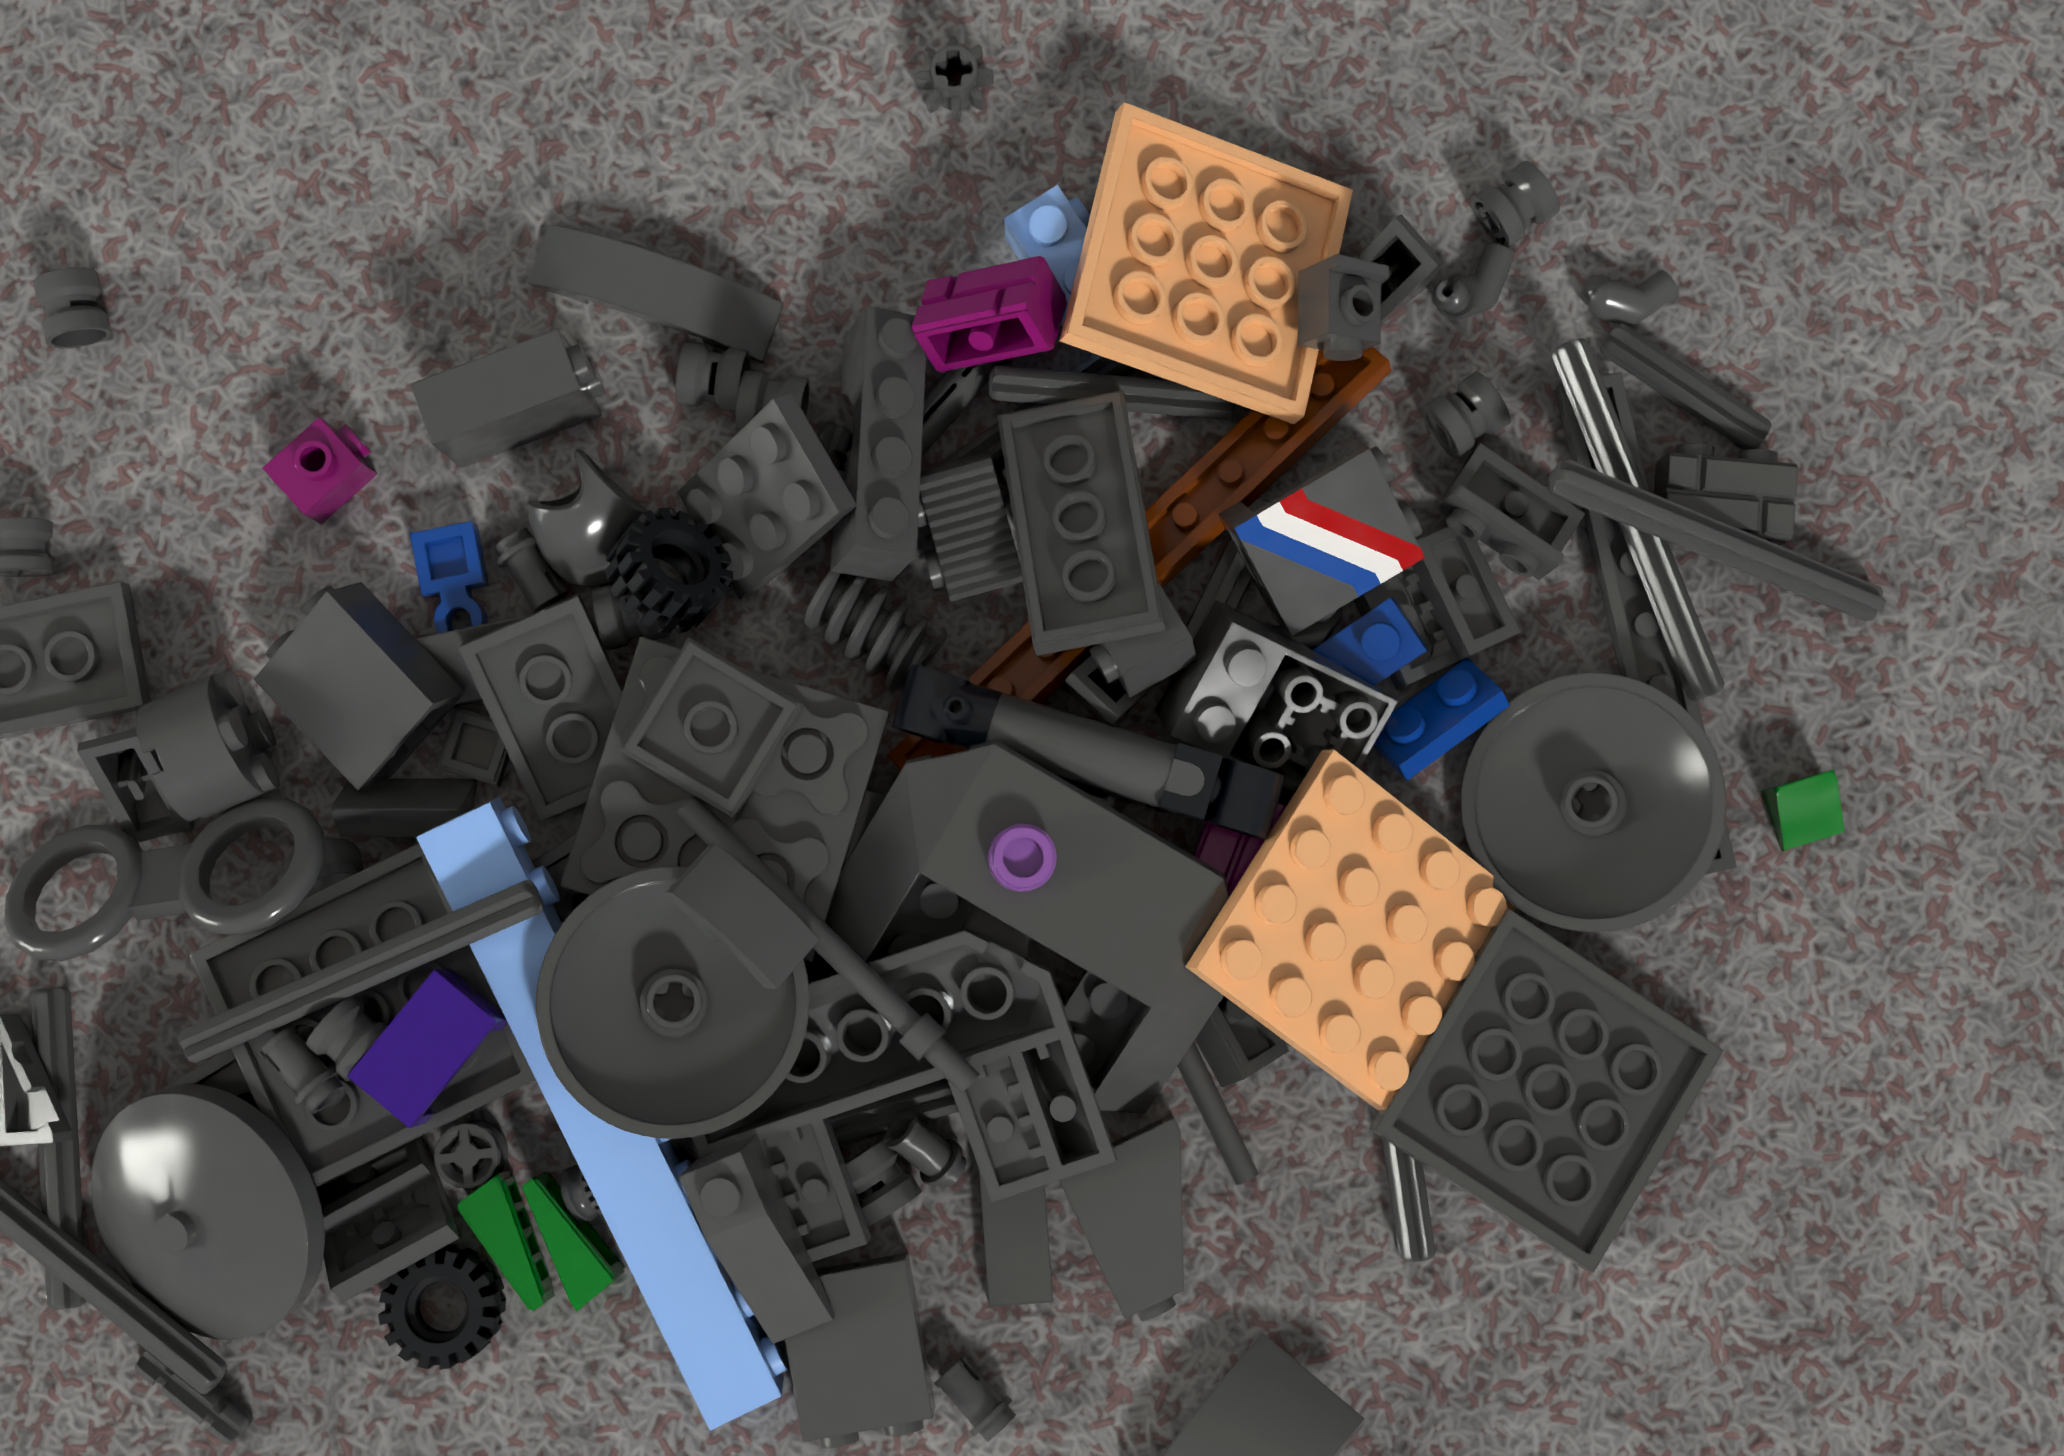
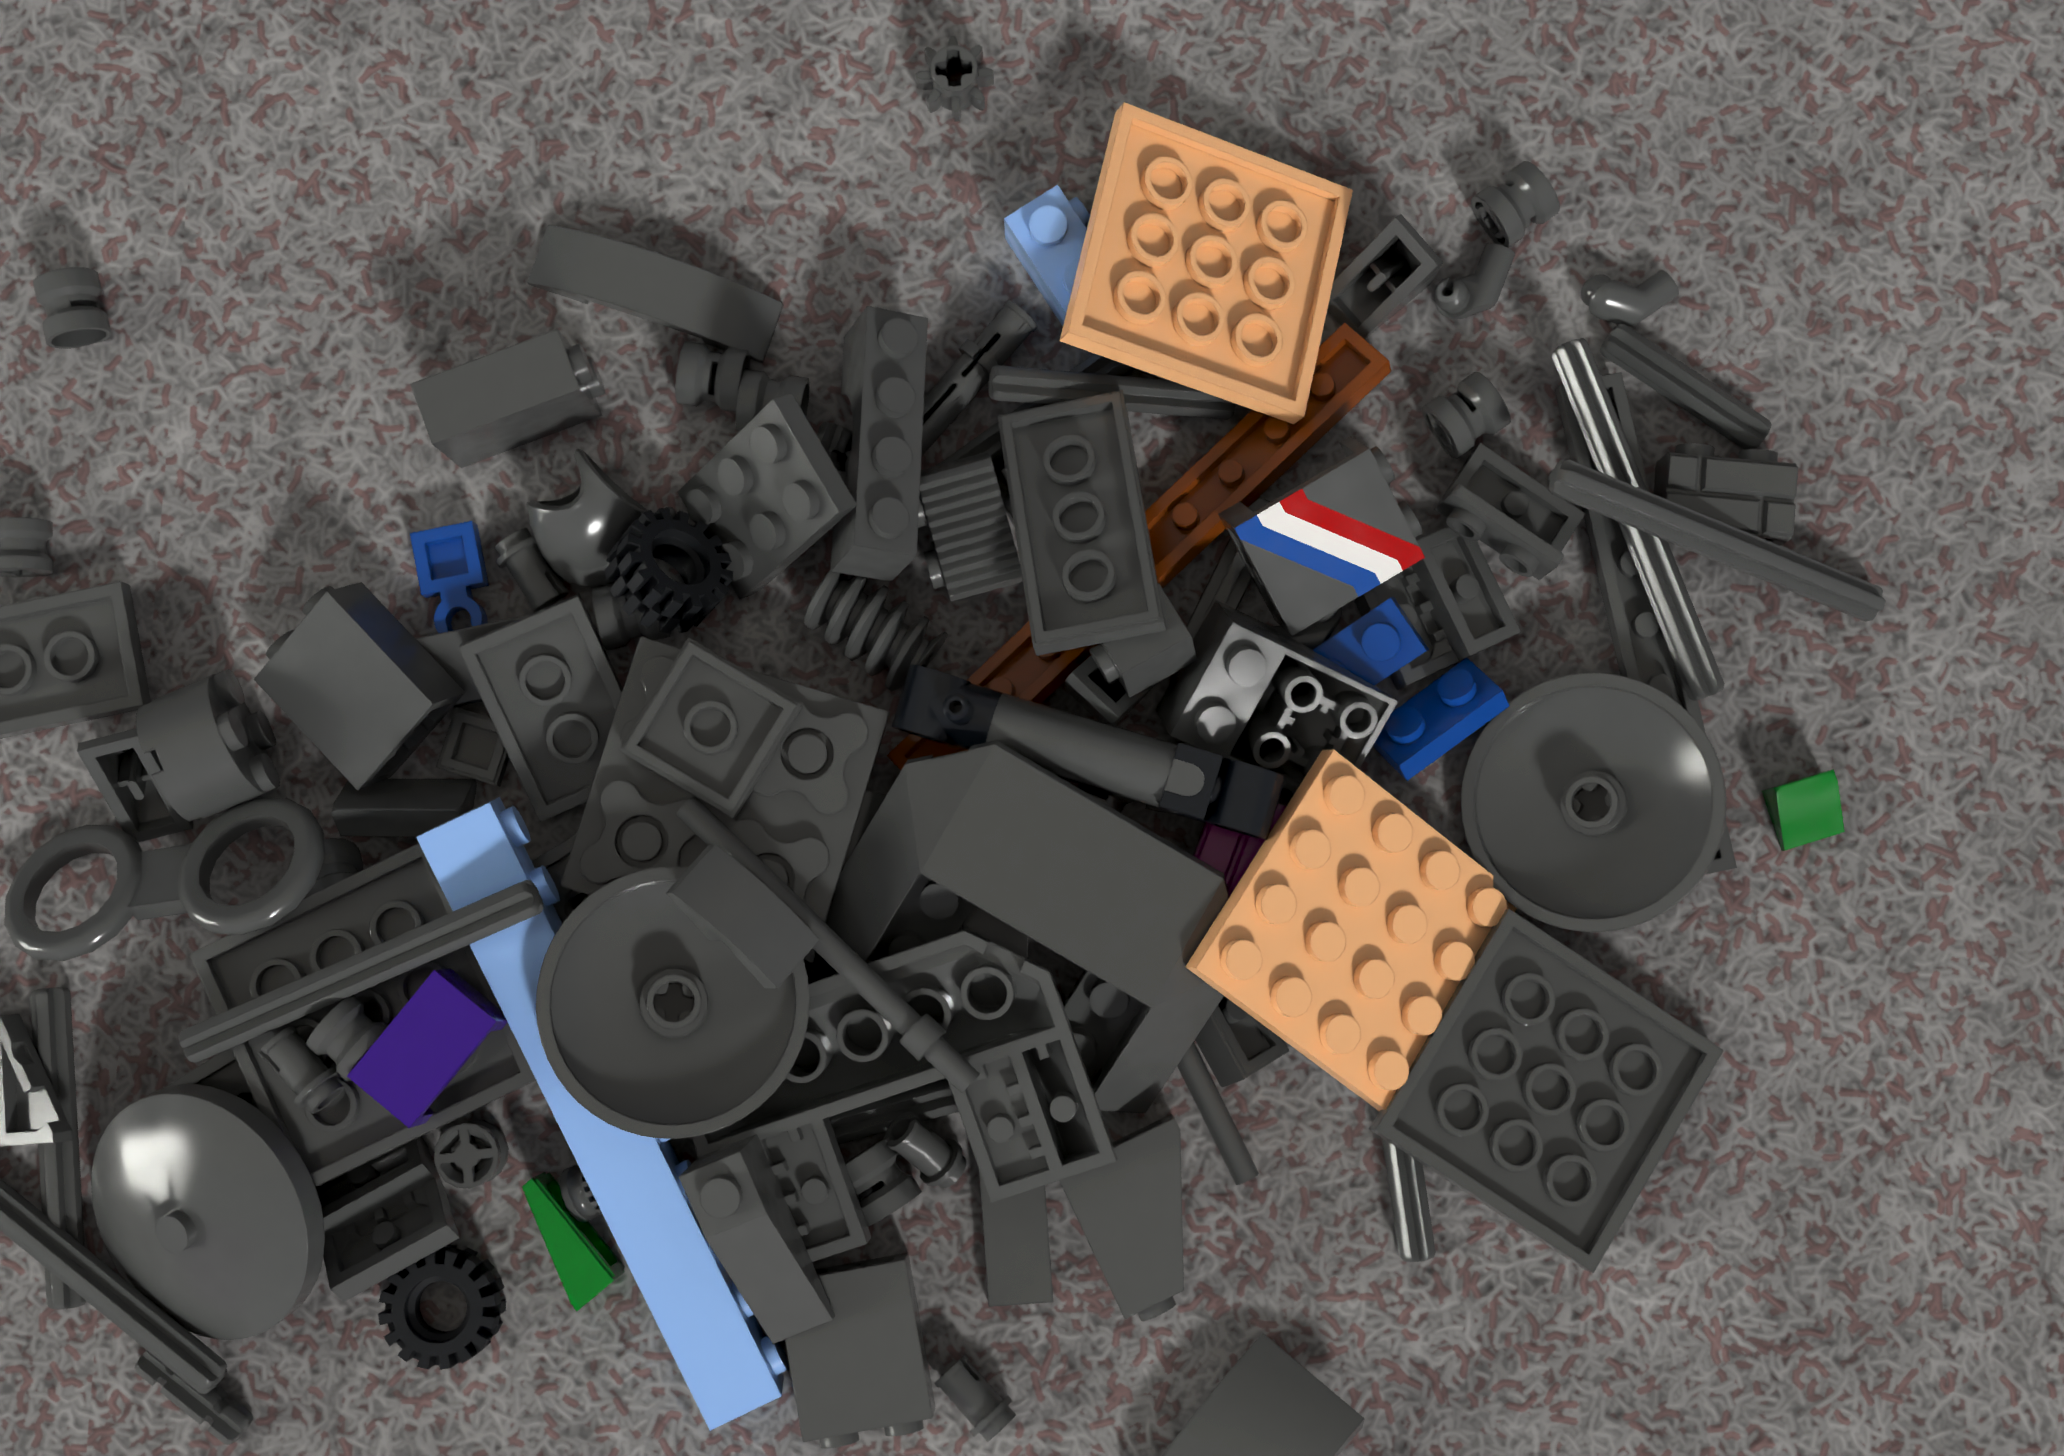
(322, 469): magenta brick -> none
(505, 1231): green slope -> none
(990, 314): magenta brick -> none
(1021, 857): medium lavender tile -> none
(1340, 306): dark grey brick -> none

